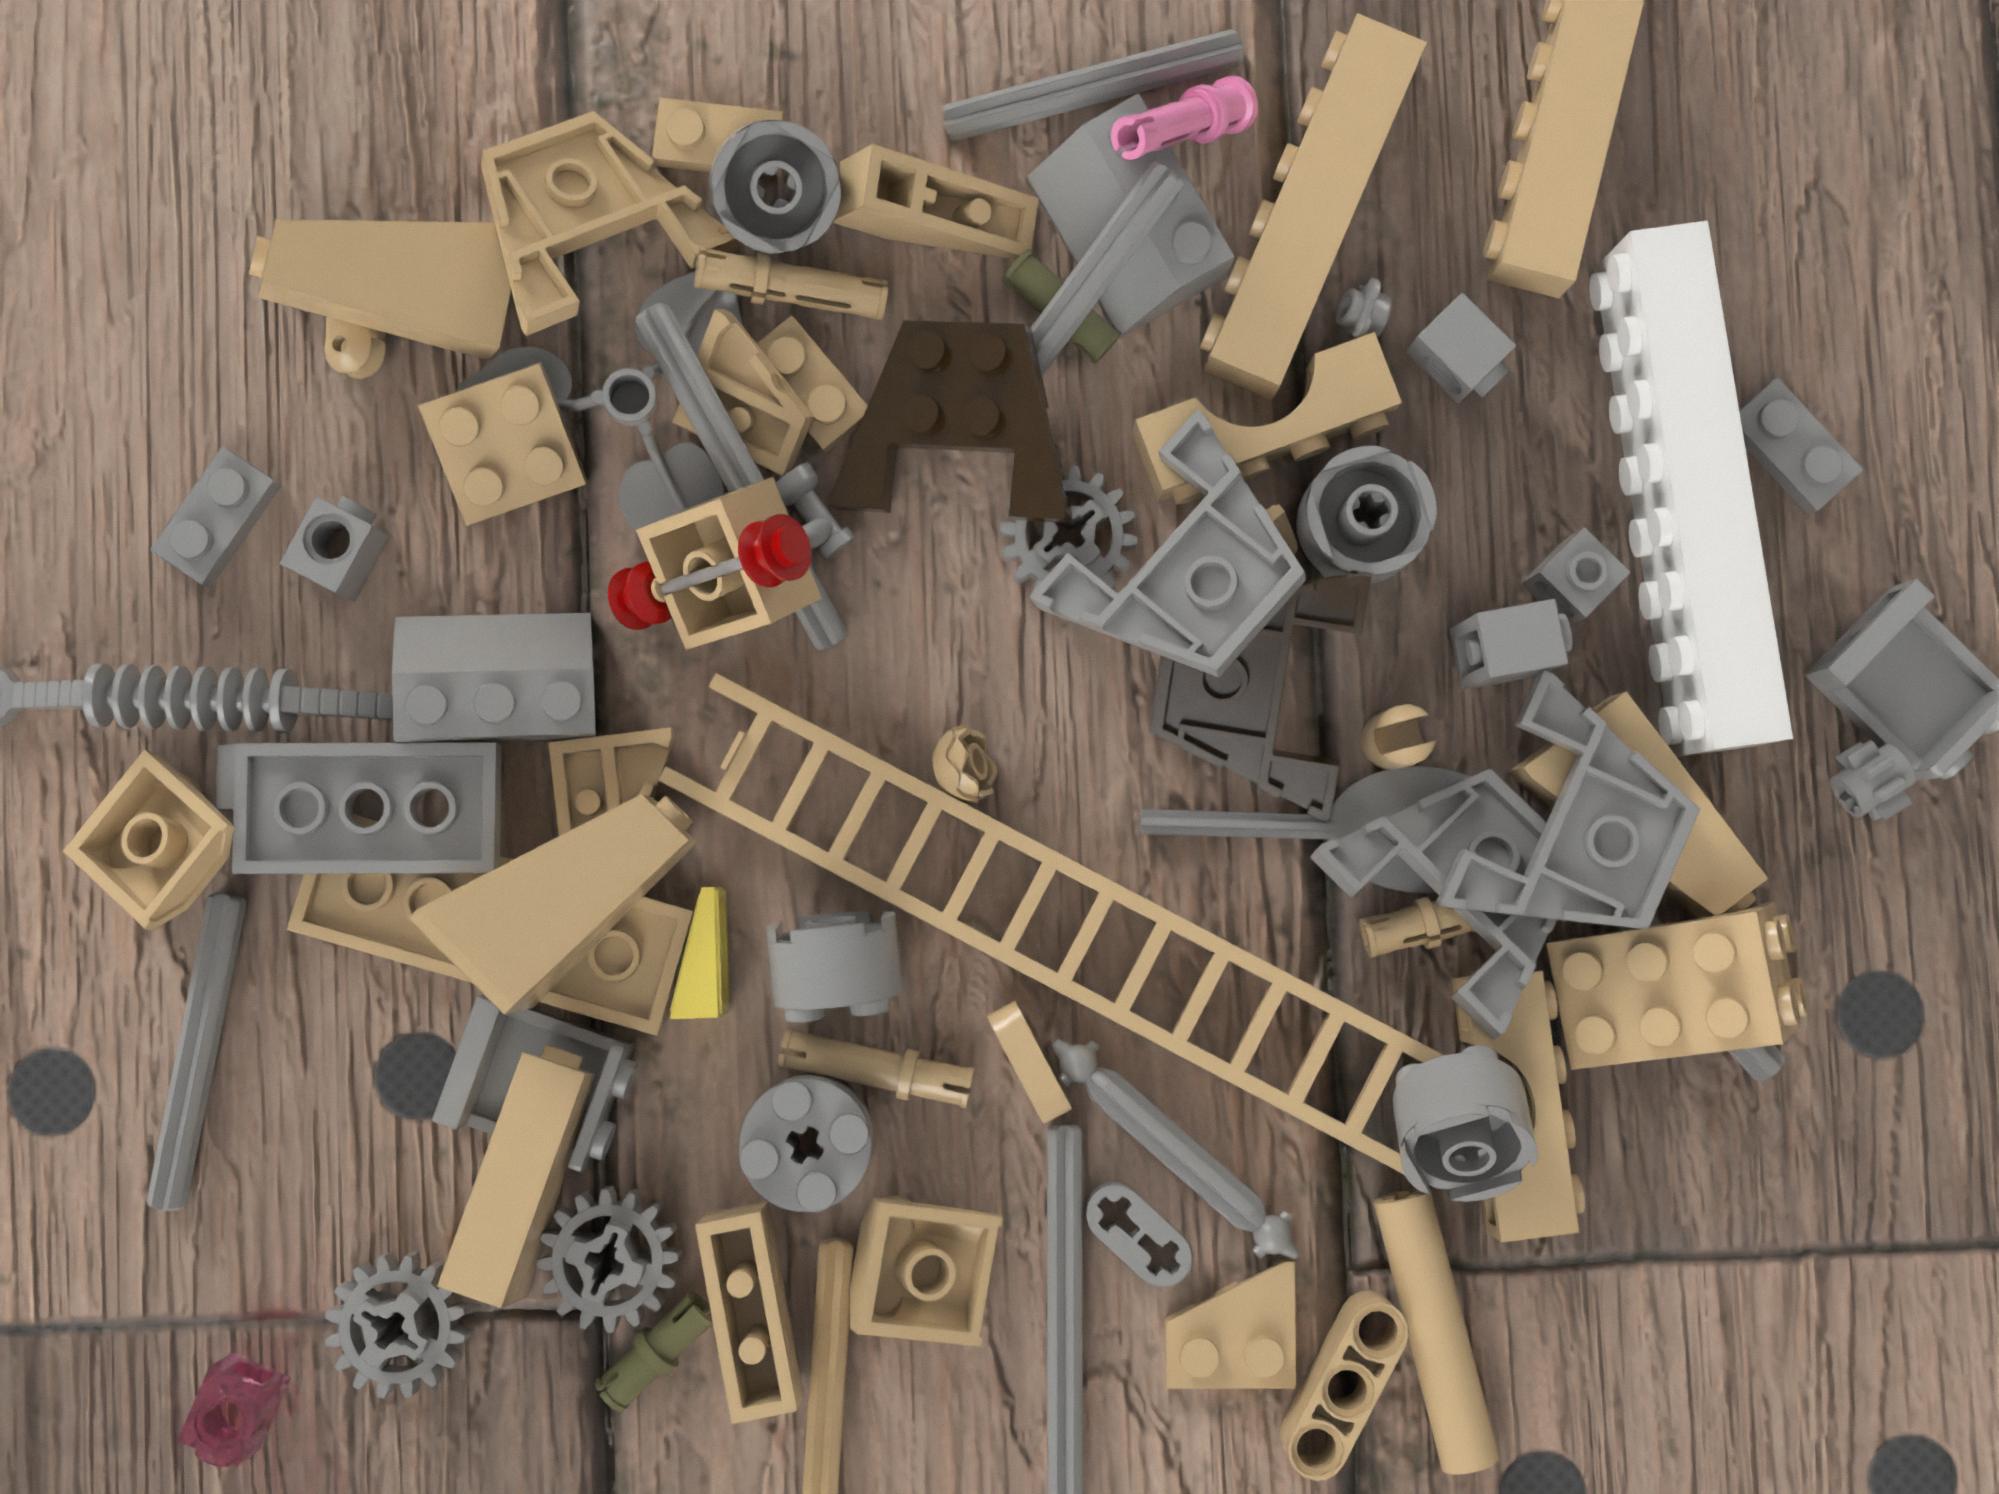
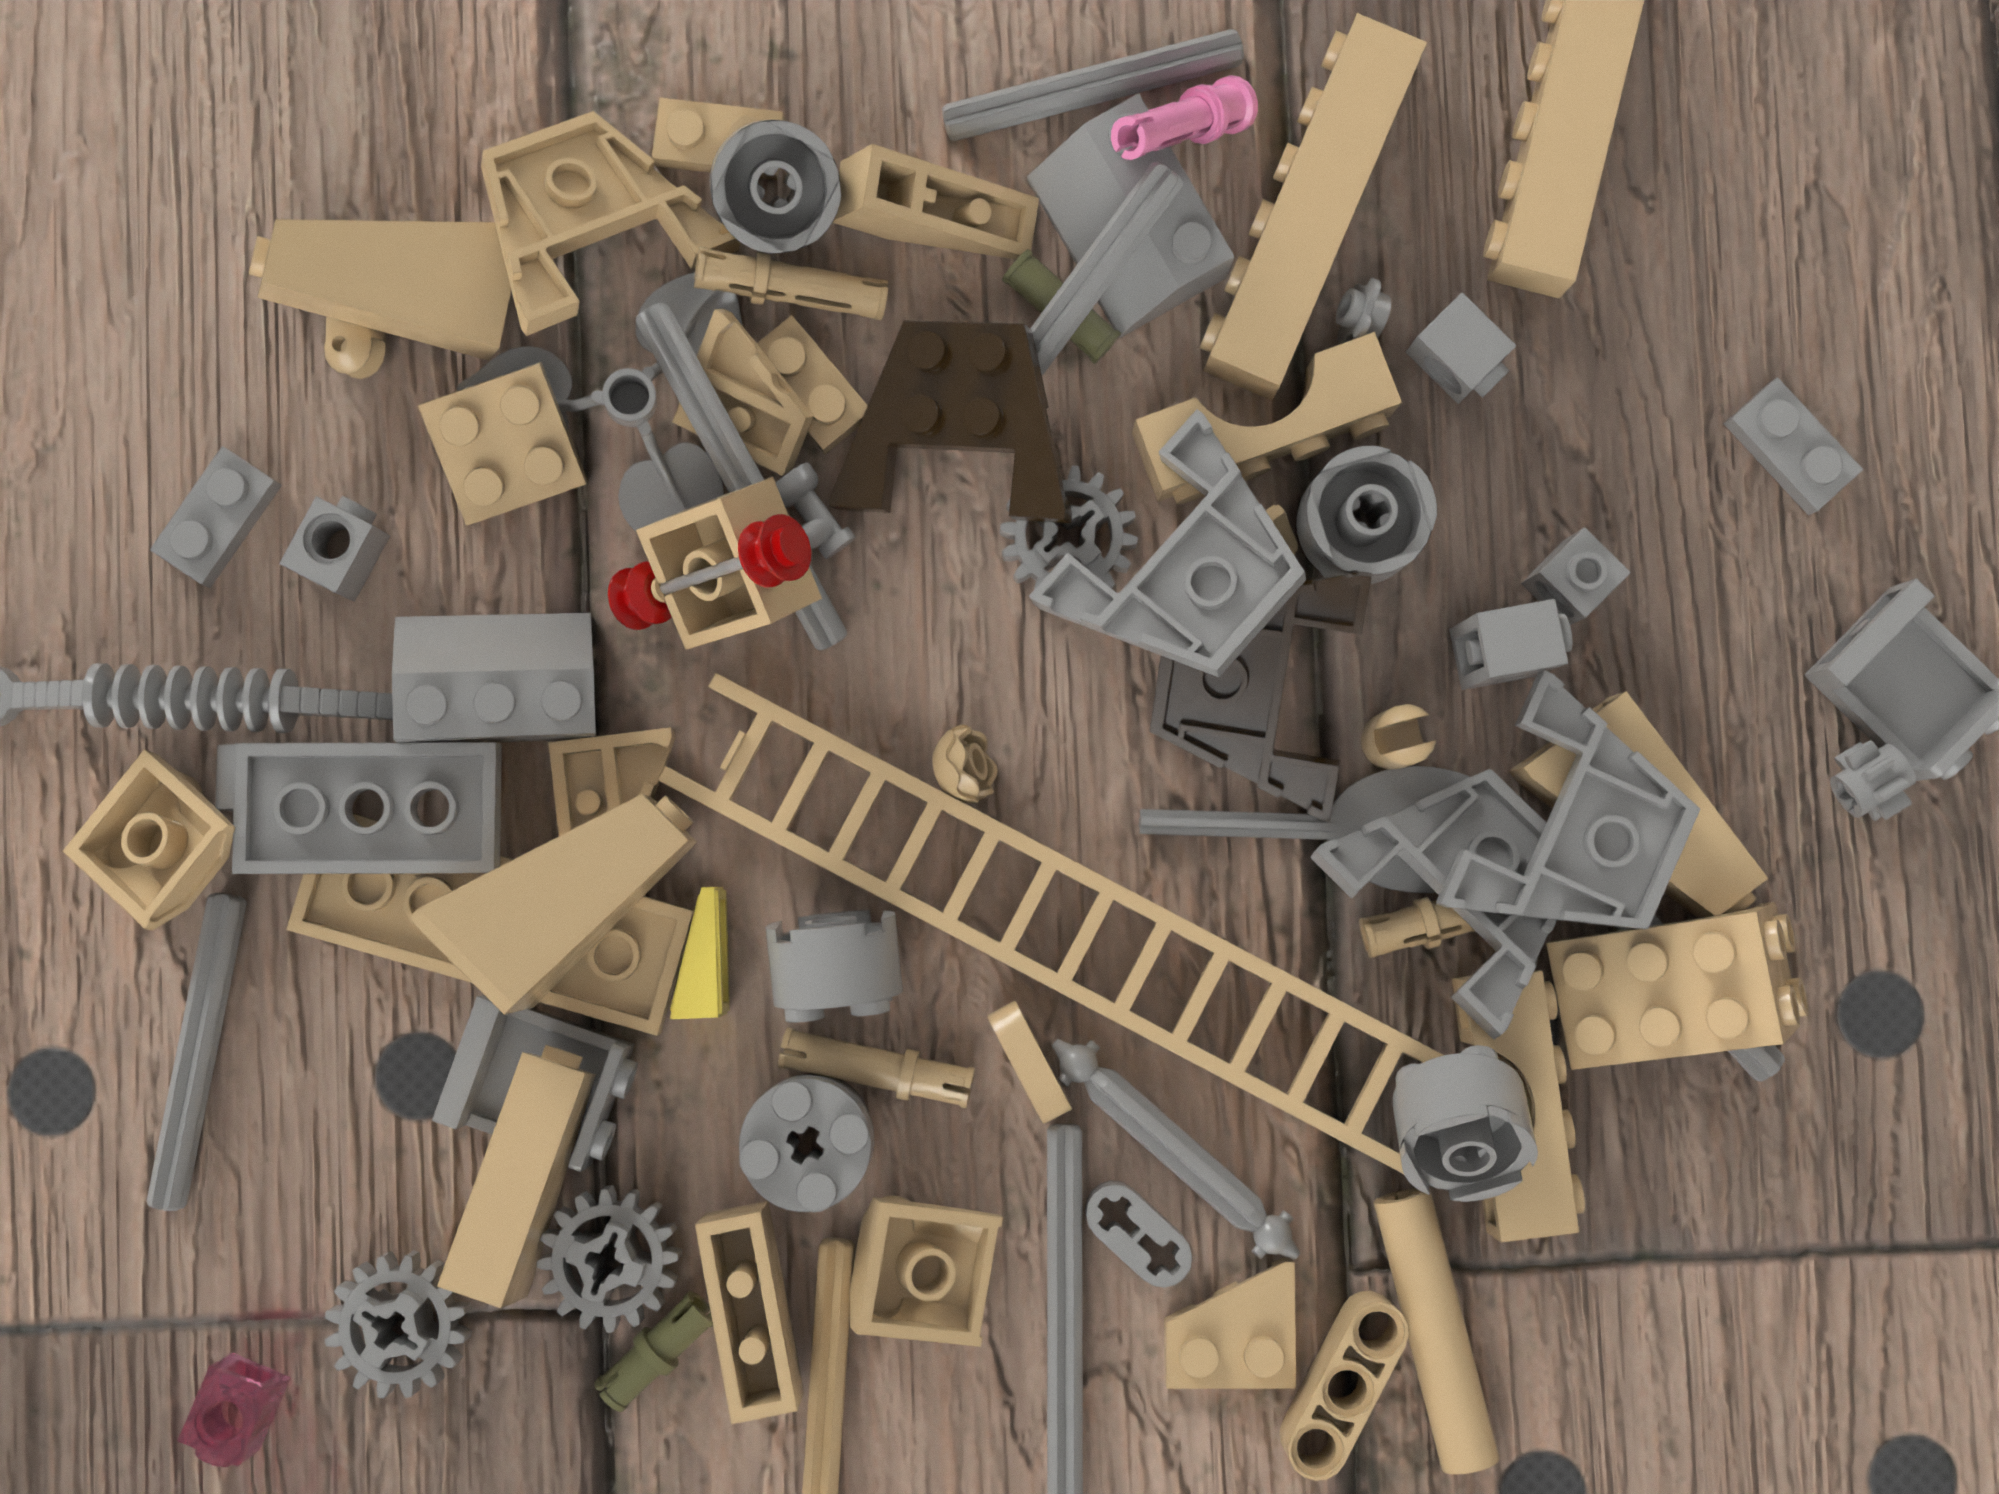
(1689, 492): white brick -> none

